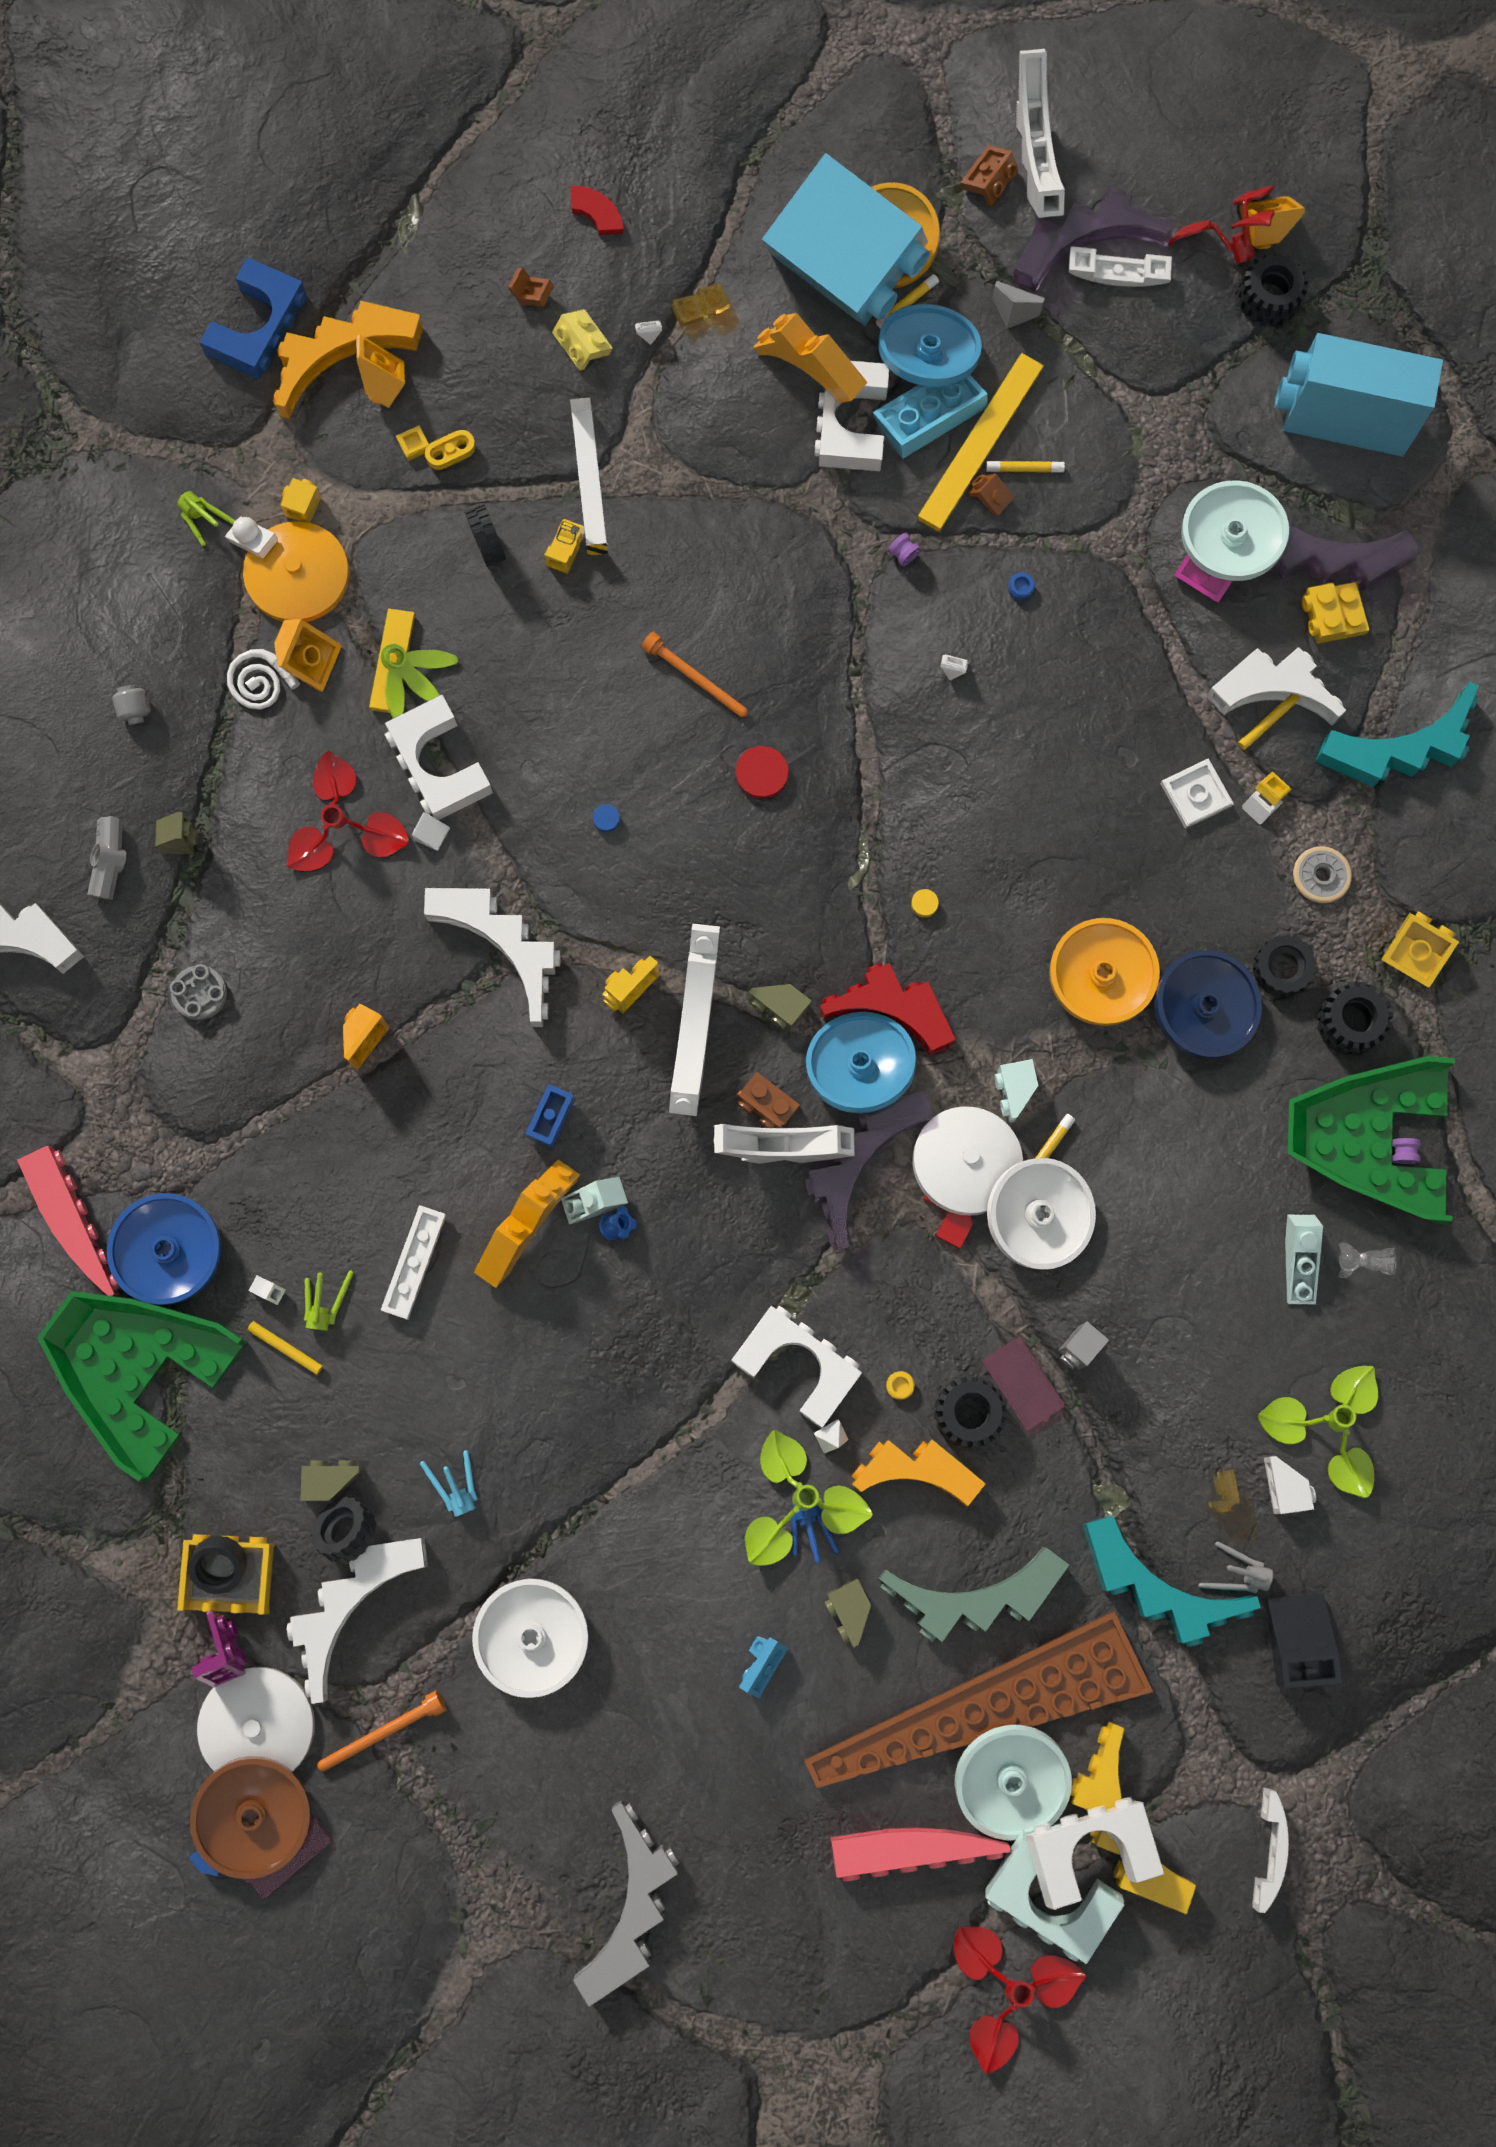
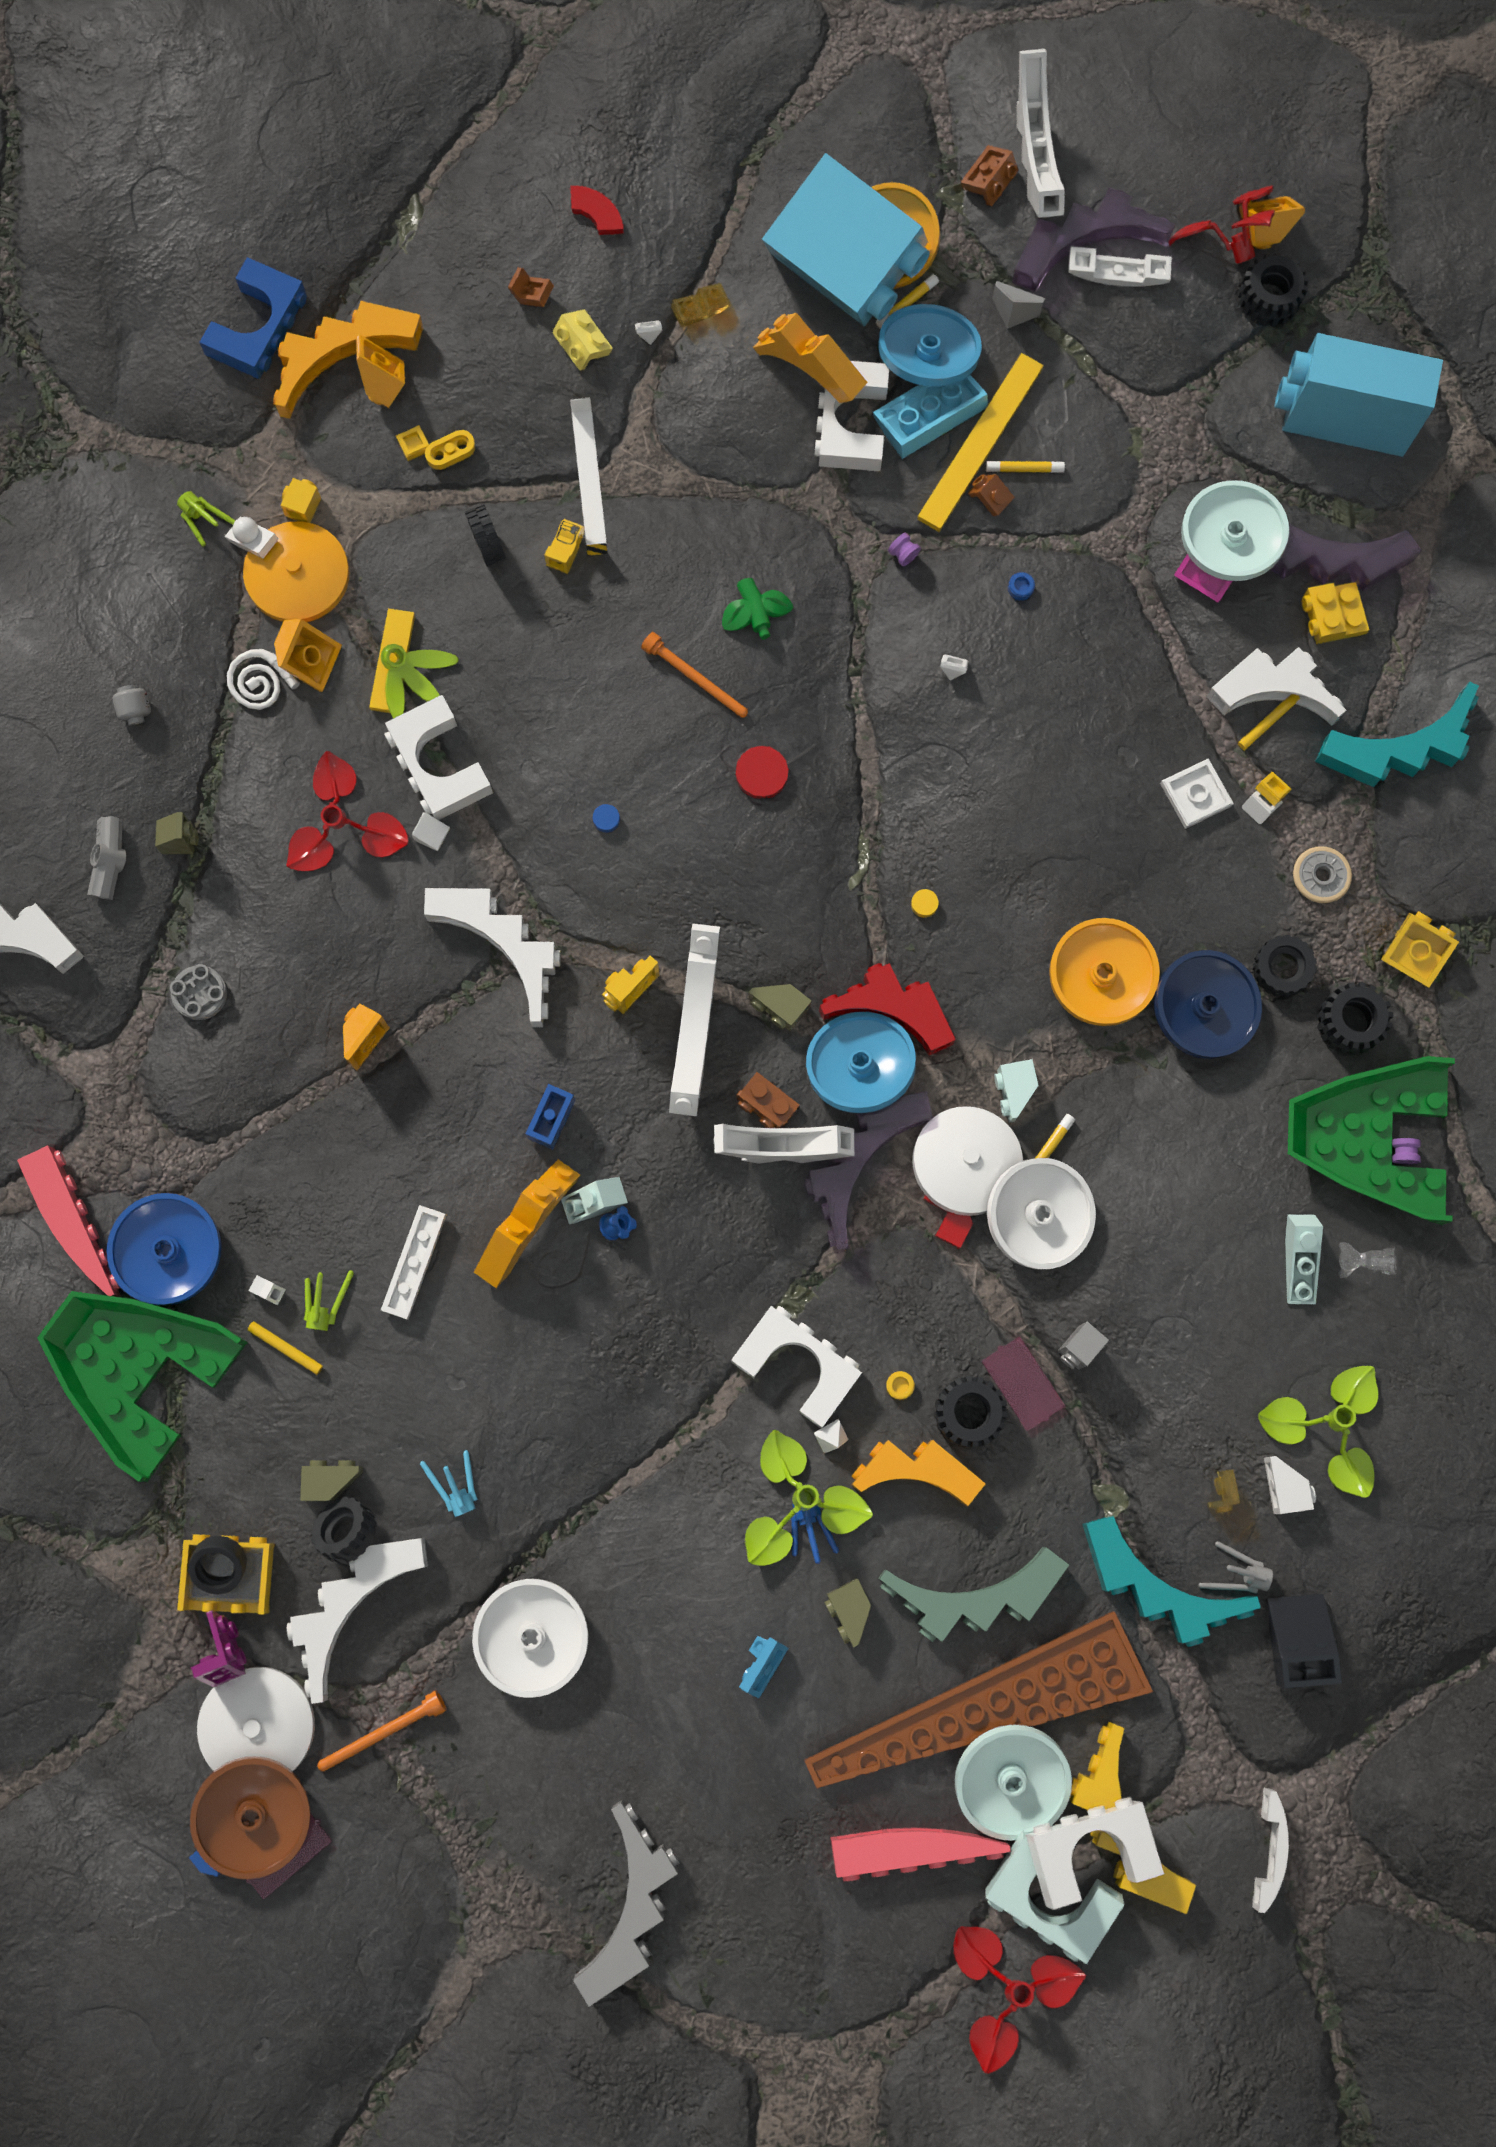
(755, 608): none -> green plant

